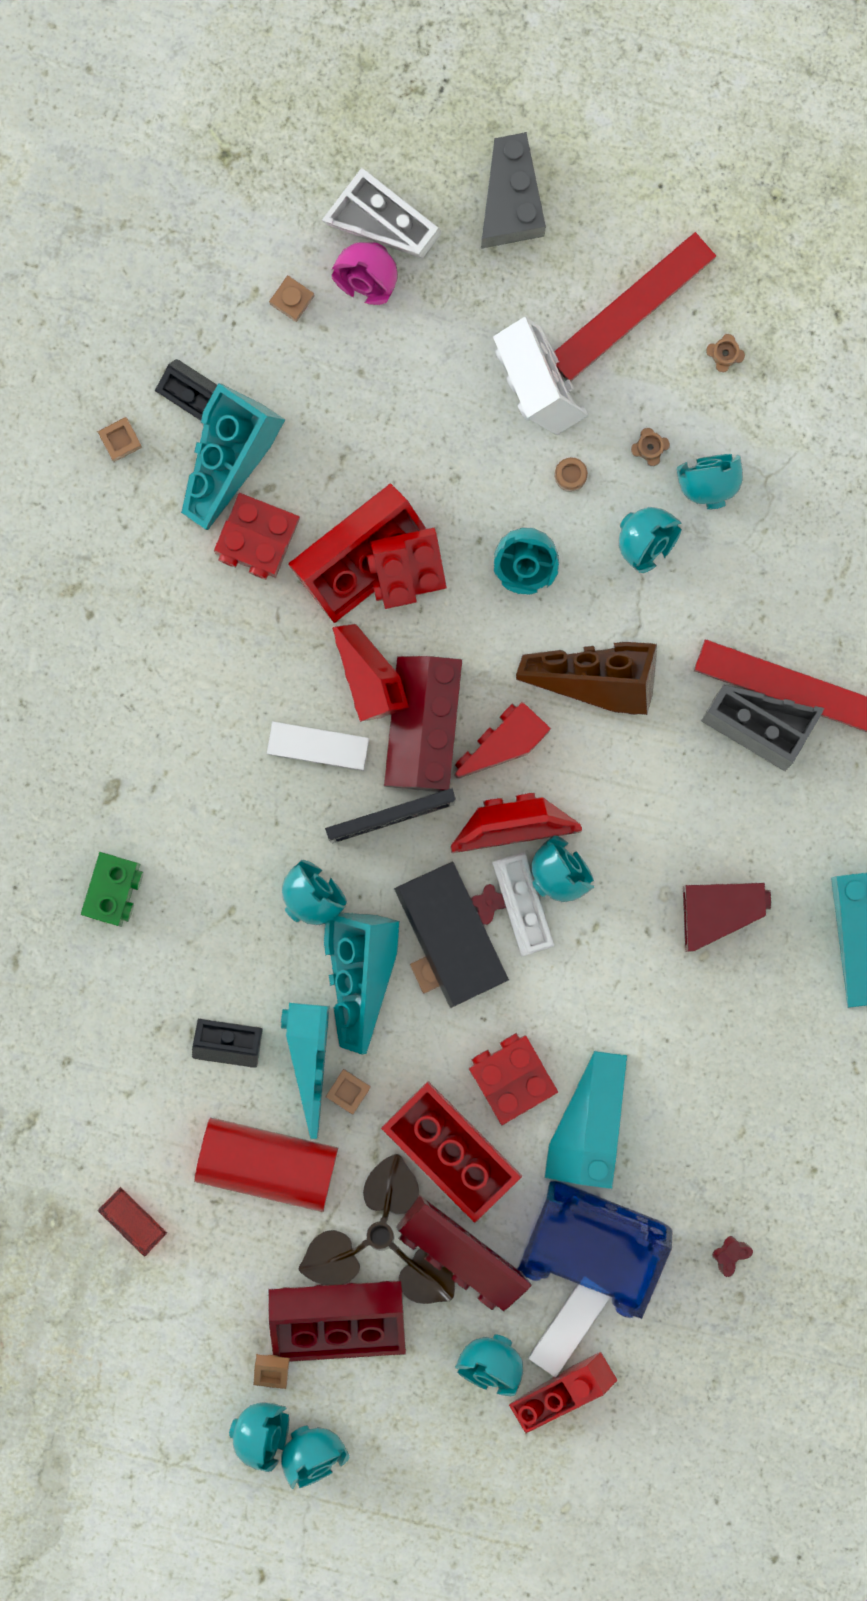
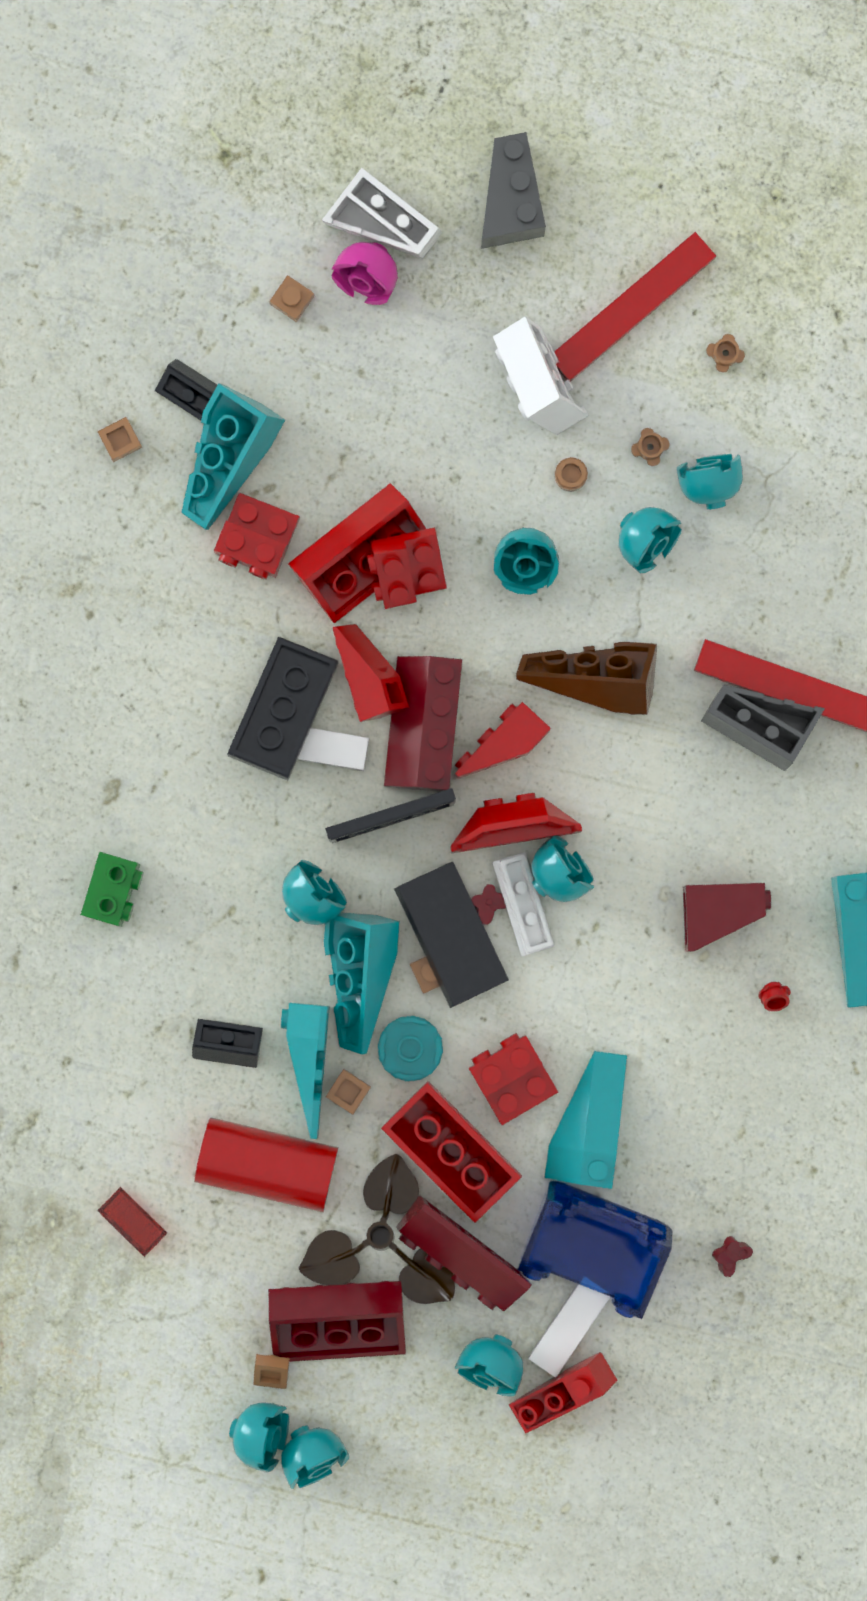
(283, 708): none -> black tile
(410, 1048): none -> teal tile
(774, 996): none -> red plate

